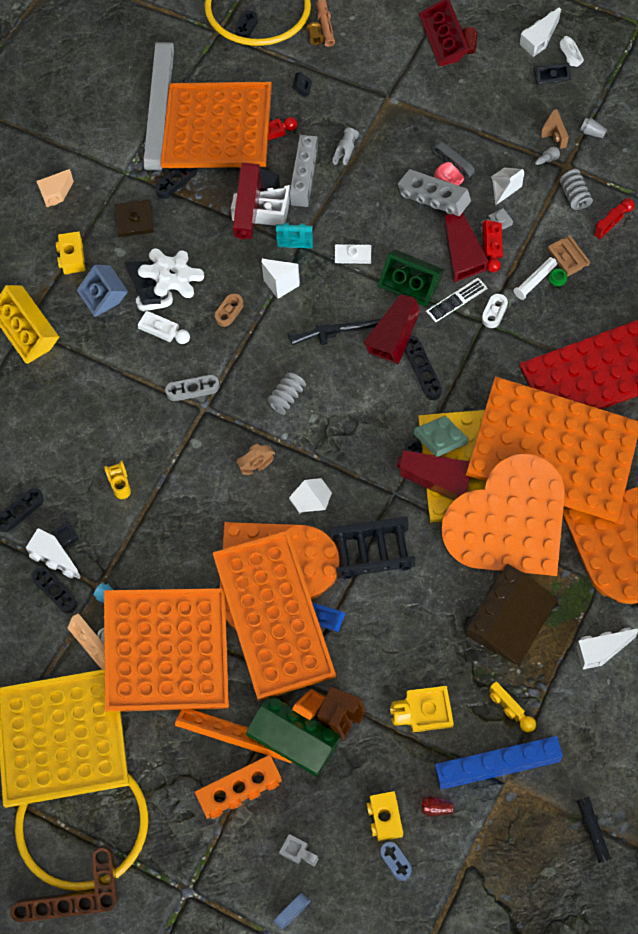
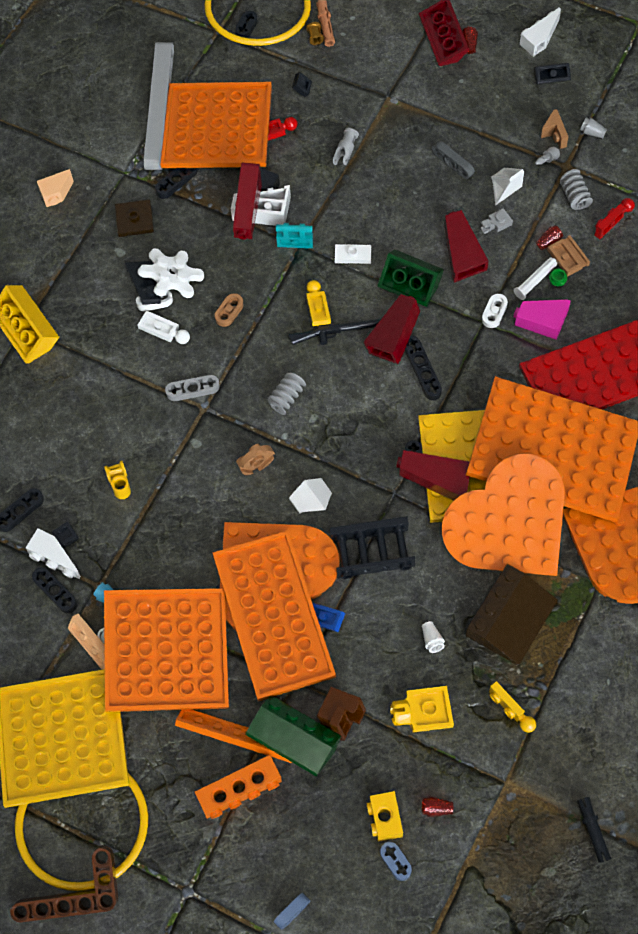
(71, 262): yellow brick -> none
(101, 289): sand blue slope -> none
(280, 276): white slope -> none
(295, 850): light grey plate -> none
(303, 171): light grey brick -> none
(309, 704): orange tile -> none
(317, 304): none -> yellow plate
(433, 640): none -> white cone
(434, 192): light grey brick -> none
(440, 436): sand green plate -> none
(449, 173): coral hair -> none
(456, 299): sticker -> none
(492, 244): red plate -> none
(498, 762): blue brick -> none
(542, 316): none -> dark pink slope
(549, 237): none -> clear red cone
(571, 51): white plate -> none
(598, 650): white slope -> none

